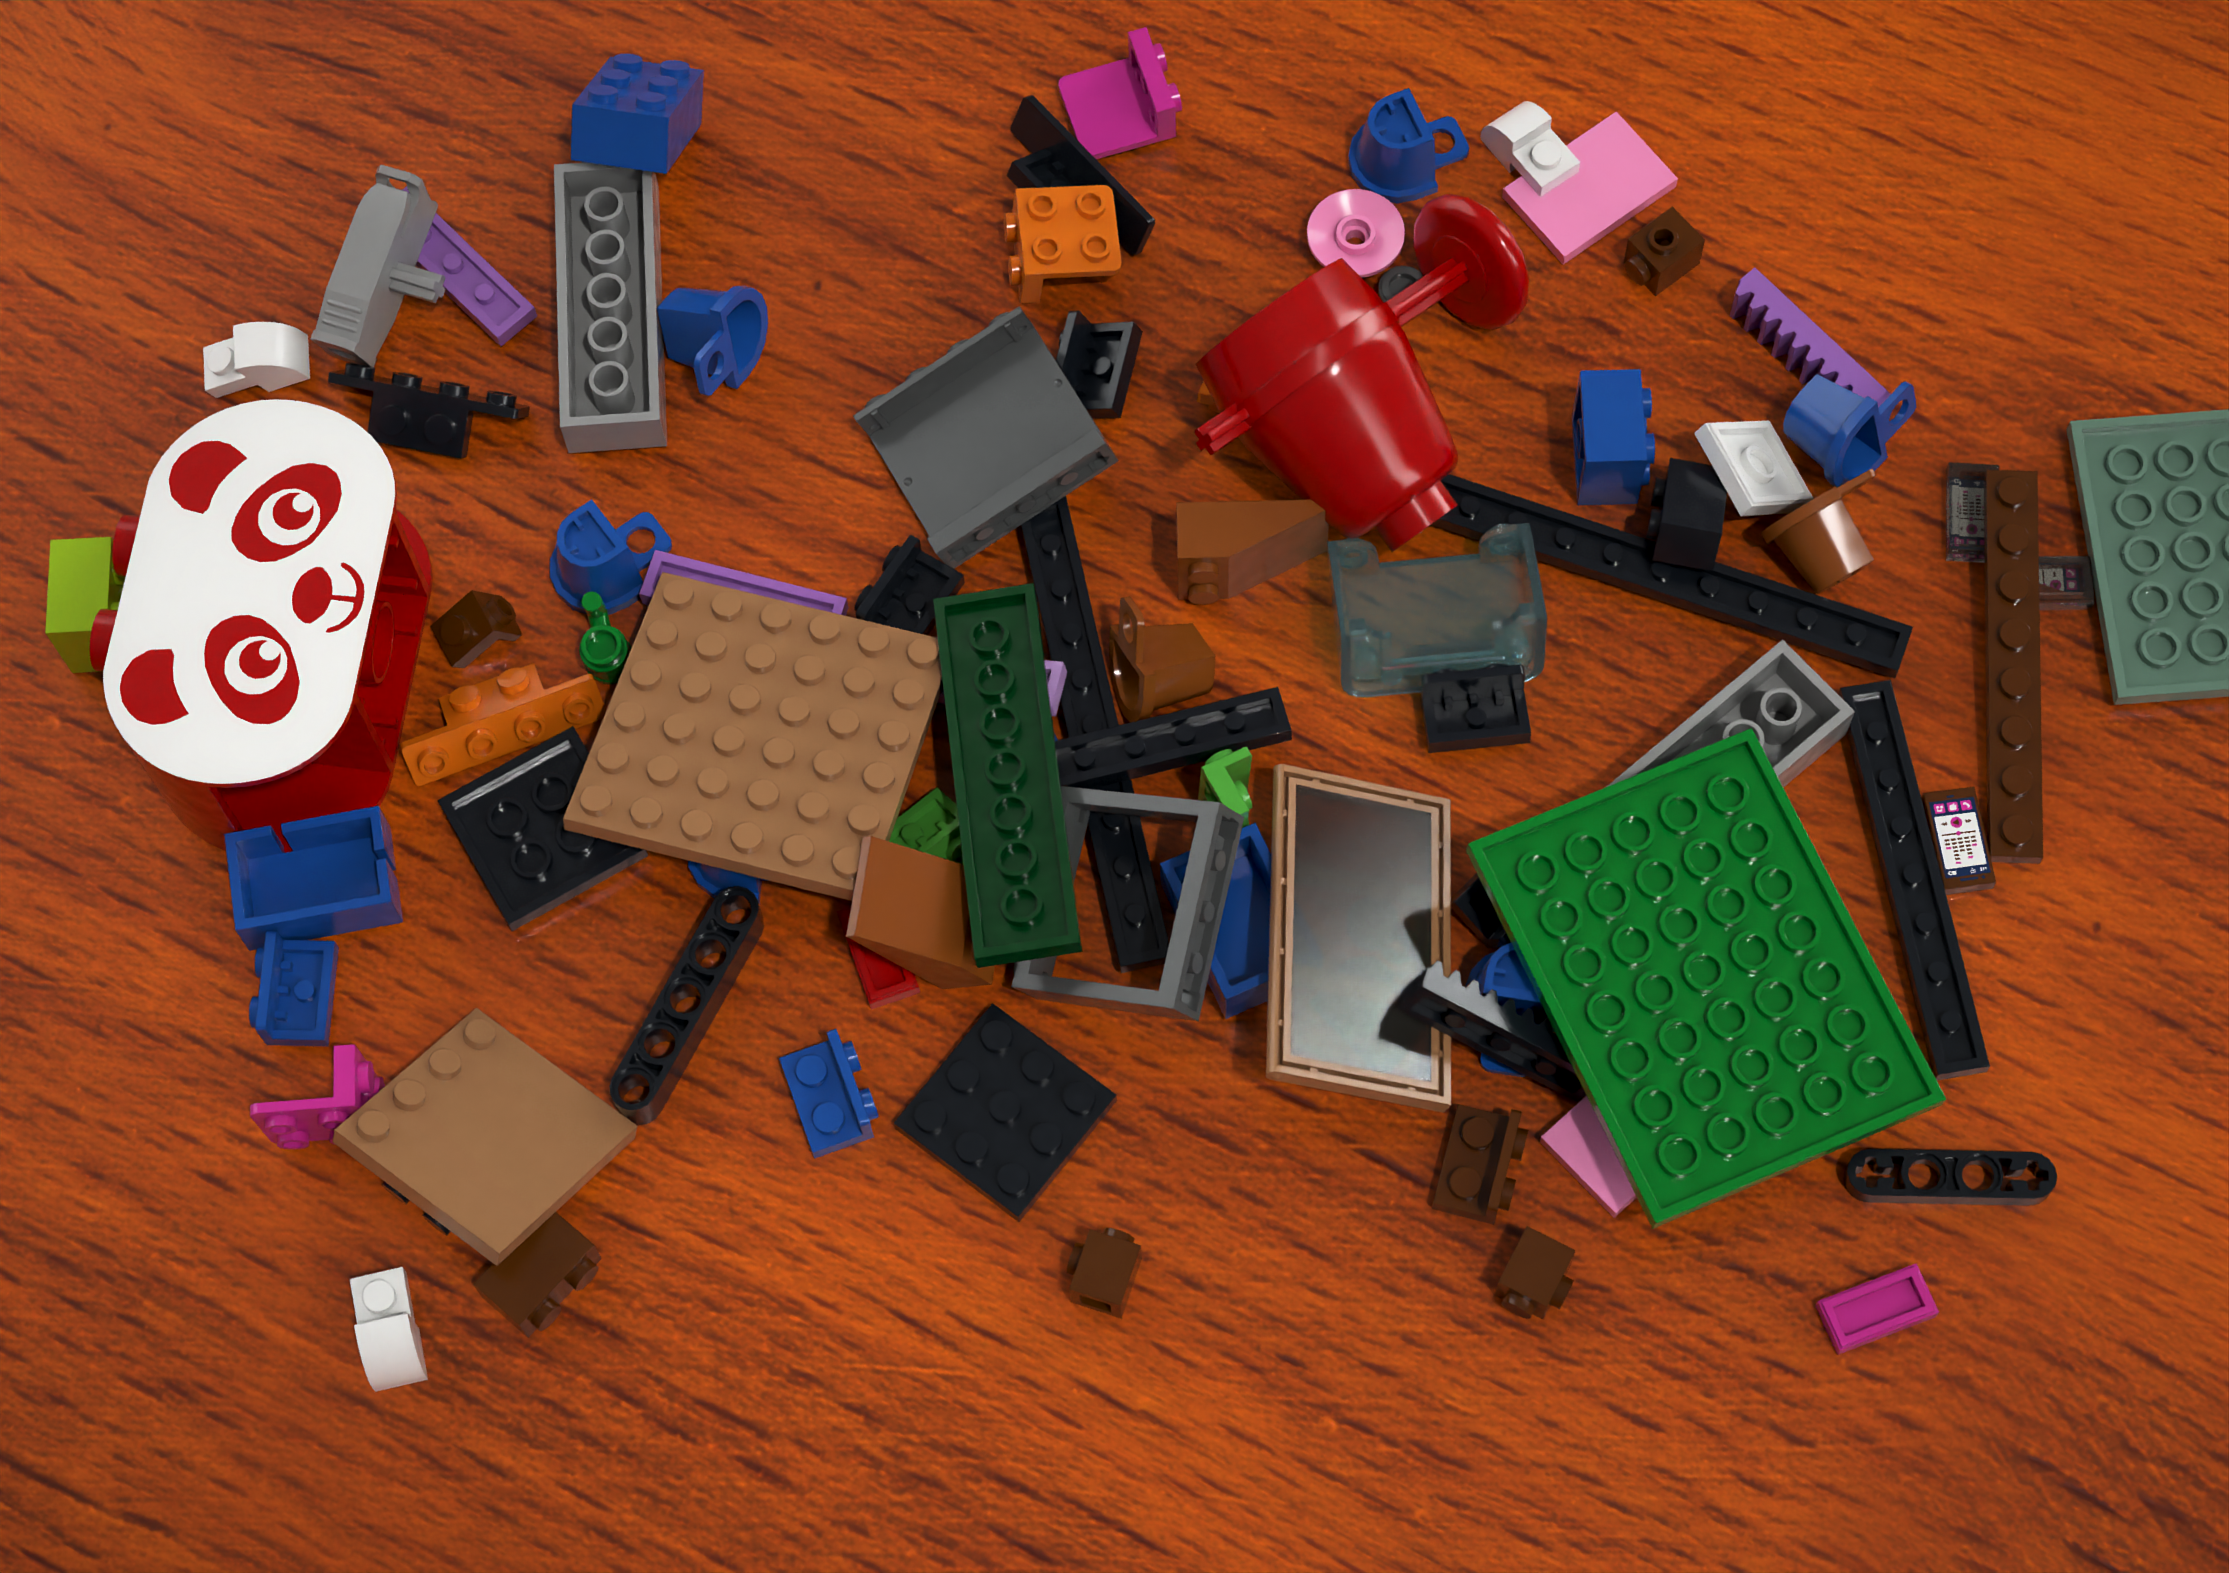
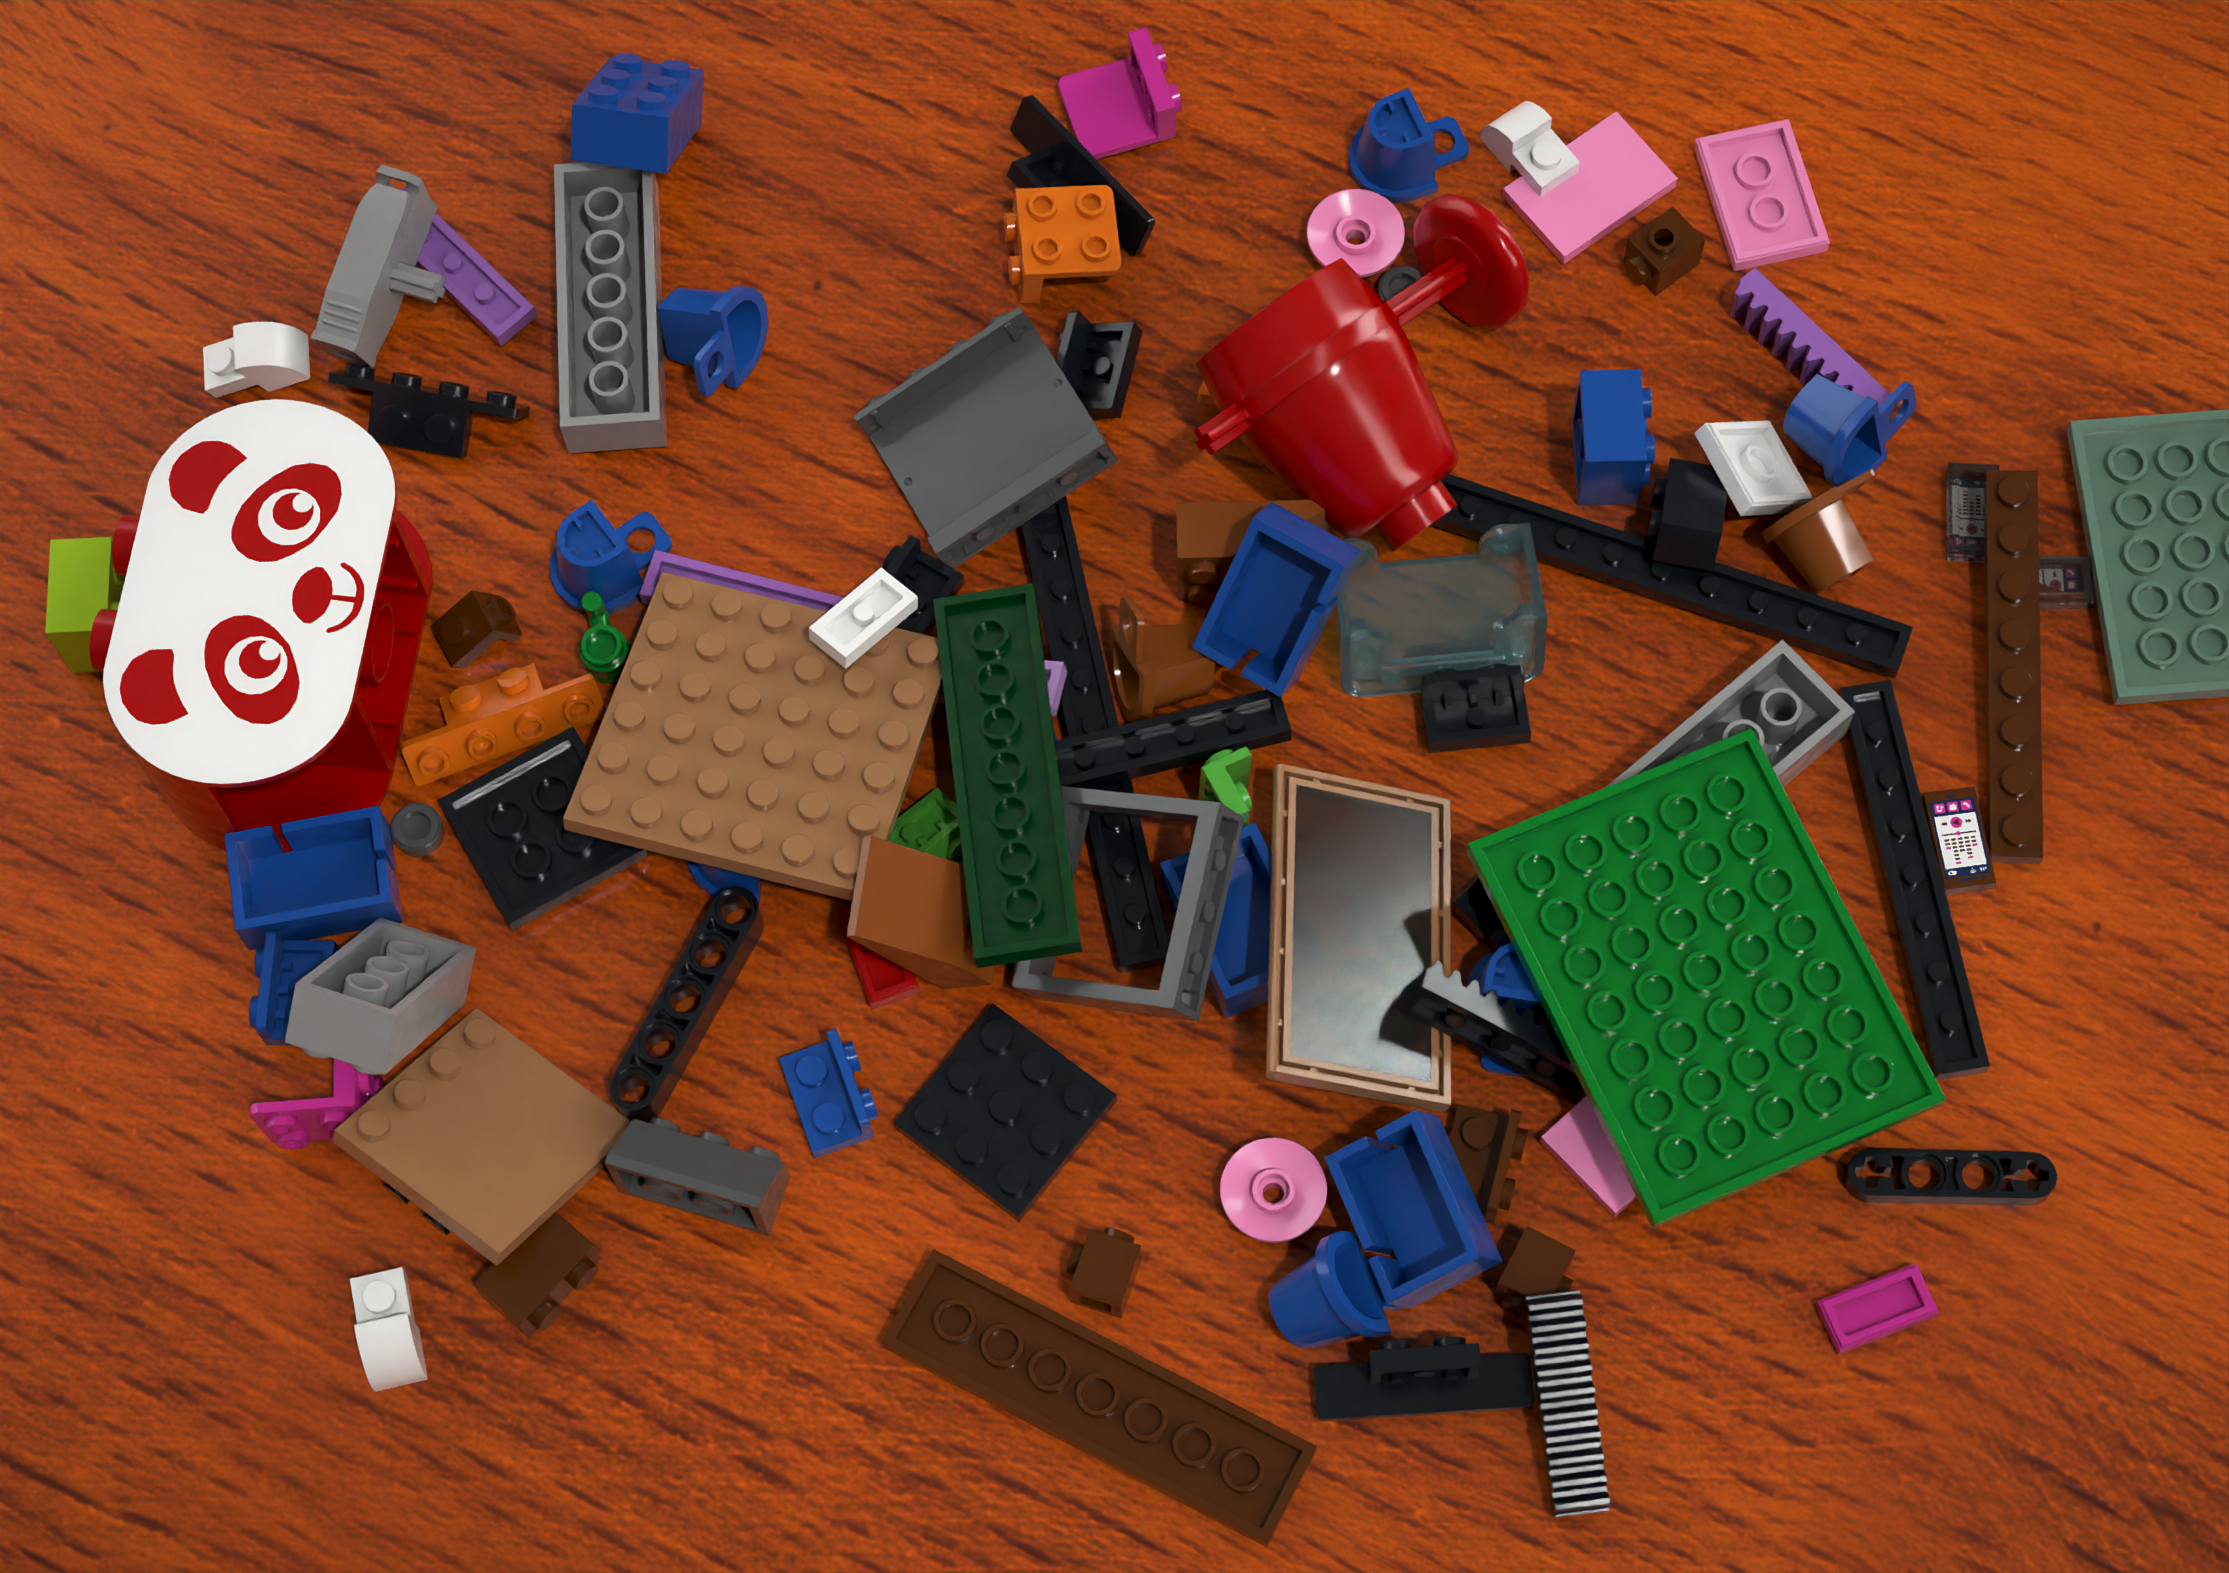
(379, 996): none -> light grey brick
(417, 829): none -> dark grey tile
(699, 1174): none -> dark grey slope
(863, 618): none -> white plate
(1100, 1397): none -> reddish brown plate
(1273, 1165): none -> bright pink dish
(1276, 598): none -> blue piece
(1330, 1296): none -> blue container
(1413, 1205): none -> blue piece
(1423, 1382): none -> black bracket
(1566, 1403): none -> black gear
(1761, 195): none -> bright pink tile

